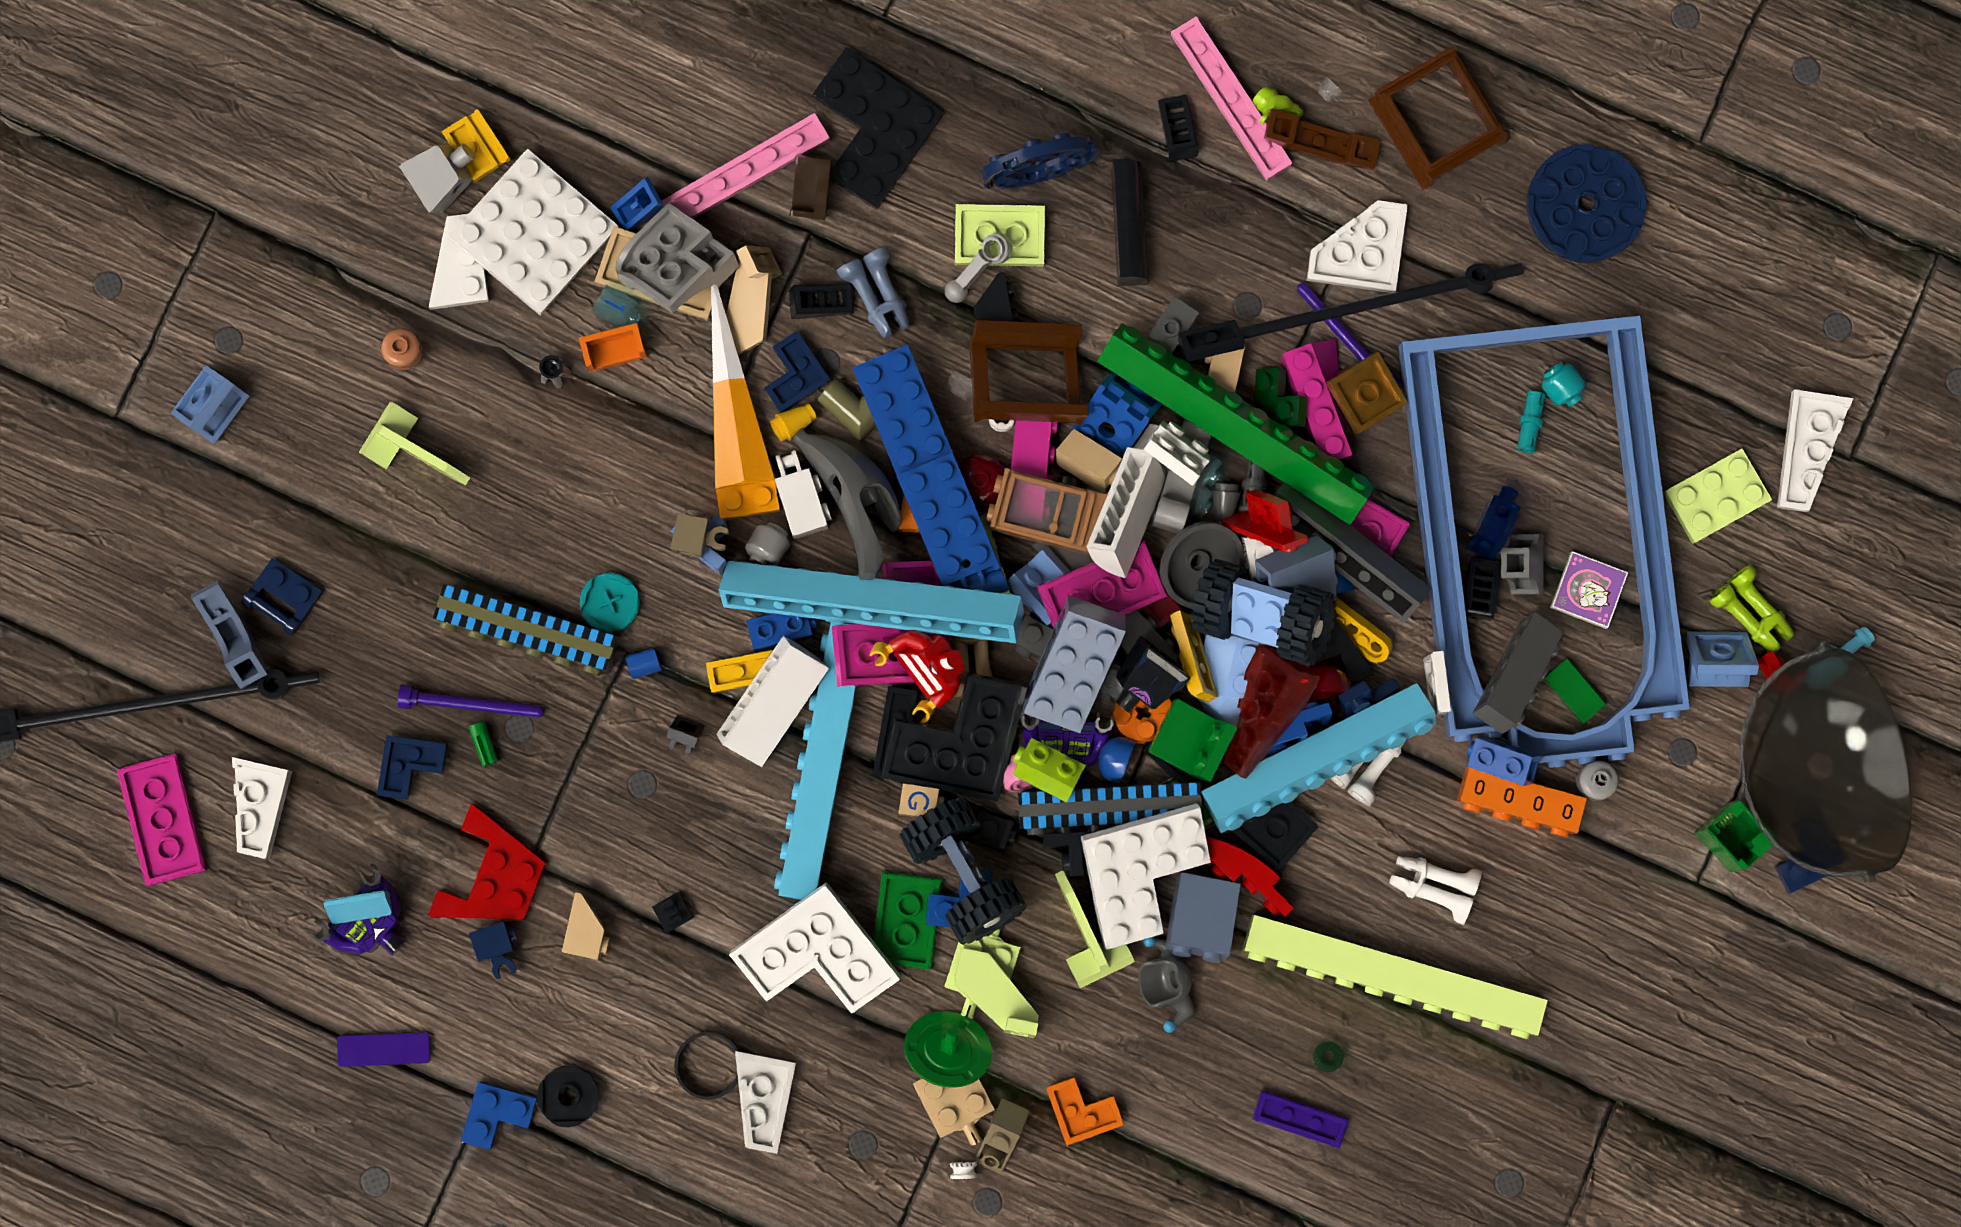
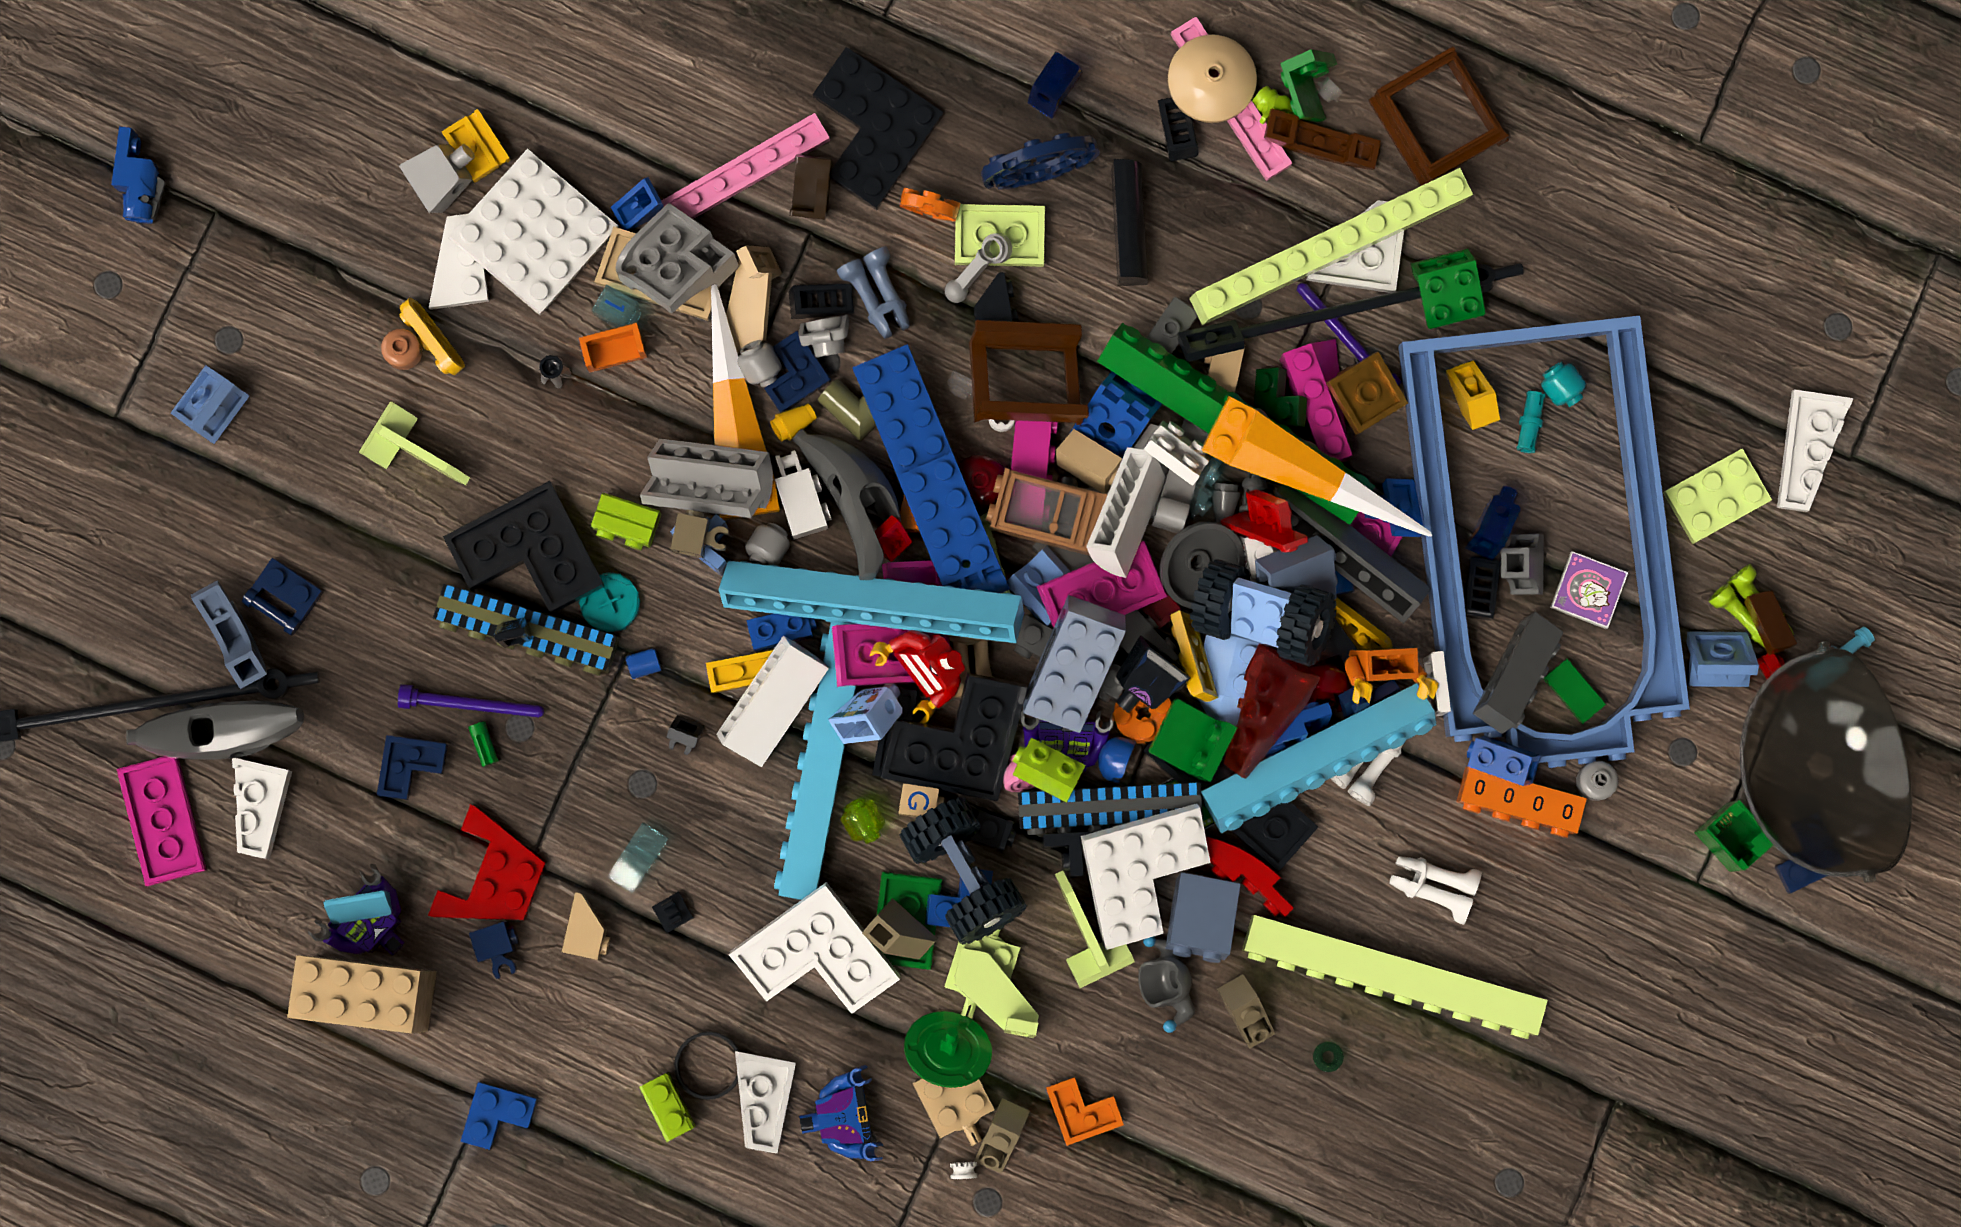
(137, 178): none -> blue plate
(217, 730): none -> dark grey piece
(361, 994): none -> tan brick
(383, 1049): dark purple piece -> none
(431, 337): none -> yellow plate
(513, 632): none -> black slope
(530, 532): none -> black plate
(555, 1108): black plate -> none
(626, 521): none -> lime brick
(637, 857): none -> clear light blue slope
(667, 1107): none -> lime brick
(708, 478): none -> light grey brick
(759, 363): none -> light grey head
(825, 335): none -> light grey piece
(843, 1117): none -> torso
(862, 820): none -> clear neon green head
(867, 715): none -> light blue torso
(892, 538): none -> red bracket
(899, 932): none -> dark tan slope
(929, 204): none -> orange plate
(1055, 83): none -> clear blue torso
(1209, 97): none -> tan dish
(1246, 1011): none -> dark tan slope
(1262, 447): none -> light orange plate
(1298, 78): none -> green bracket
(1300, 1119): dark purple tile -> none
(1330, 246): none -> yellowish green brick
(1386, 665): none -> orange torso
(1403, 496): none -> blue hinge
(1449, 288): none -> green bracket
(1474, 395): none -> yellow slope
(1582, 234): dark blue plate -> none
(1770, 622): none -> reddish brown slope

